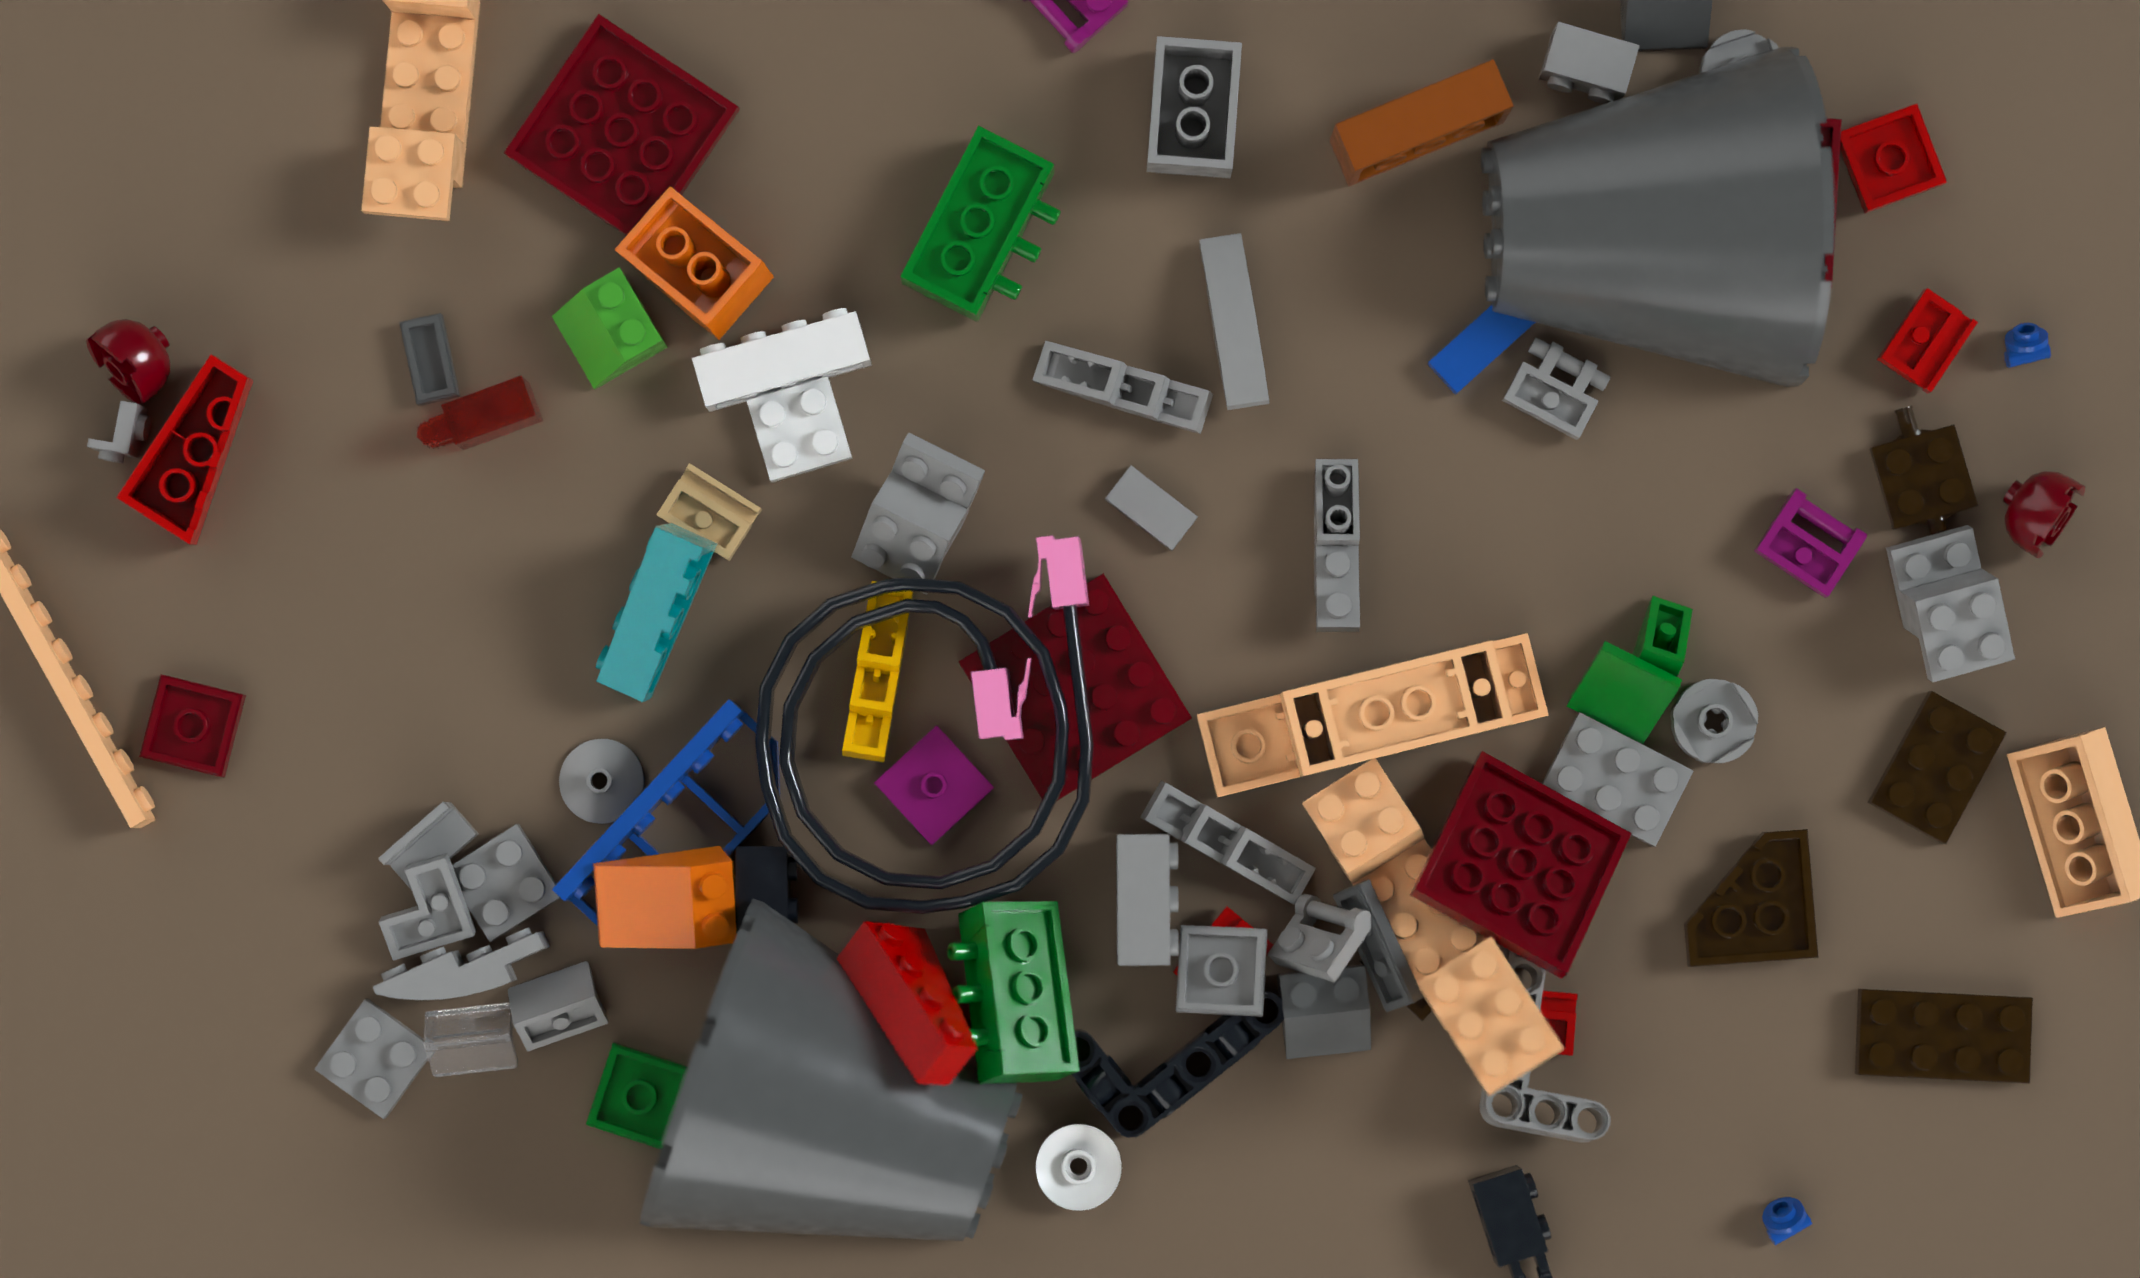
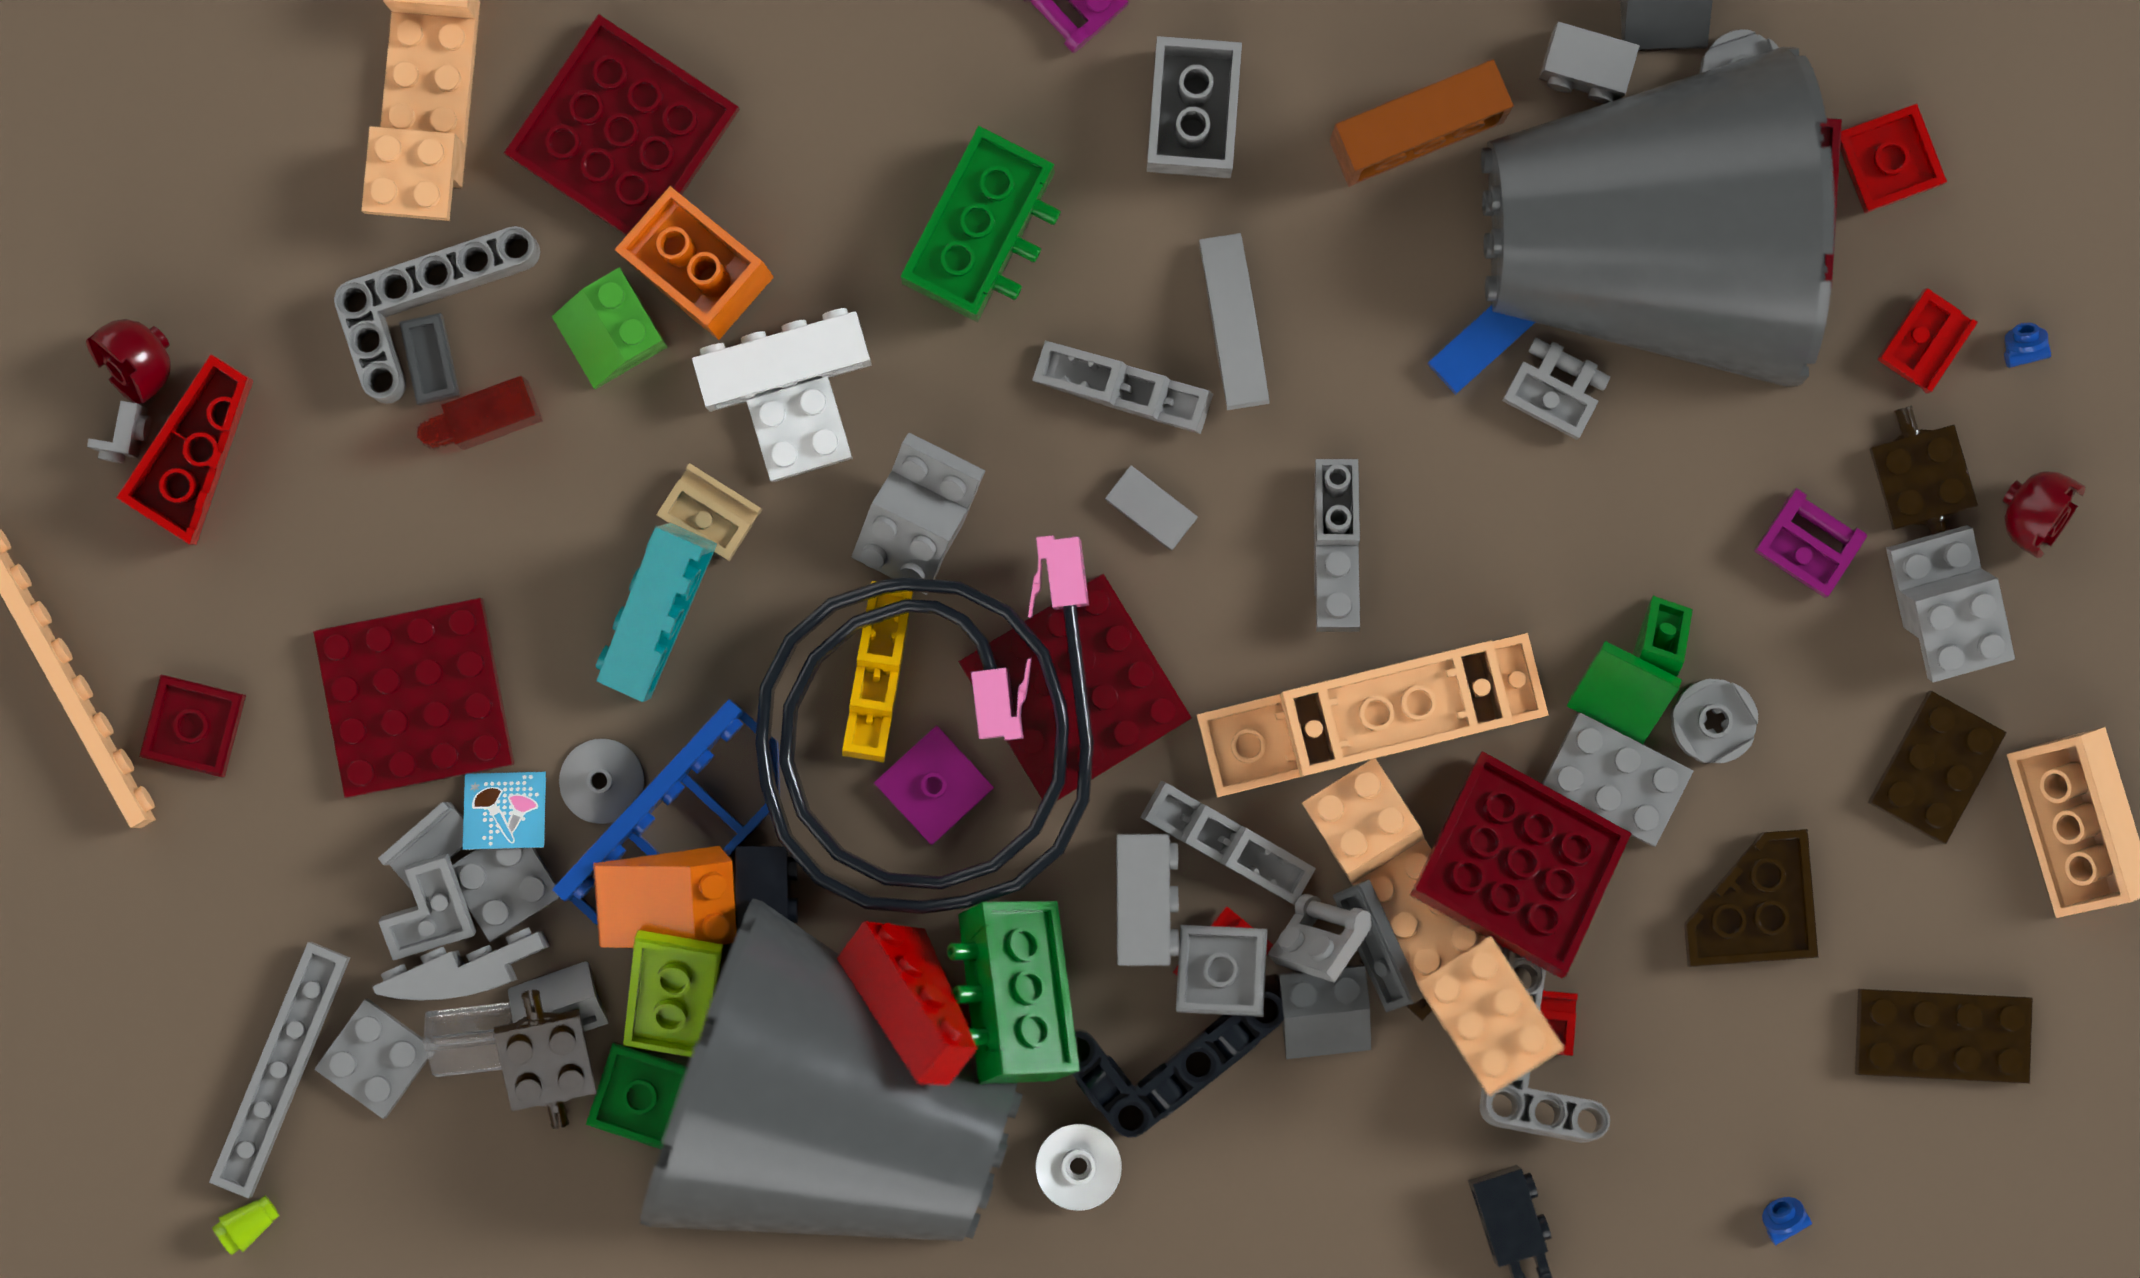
(244, 1225): none -> lime cone
(279, 1070): none -> light grey plate
(413, 698): none -> dark red plate
(418, 293): none -> light grey beam
(504, 810): none -> medium azure sticker
(545, 1059): none -> dark brown plate
(670, 992): none -> lime tile

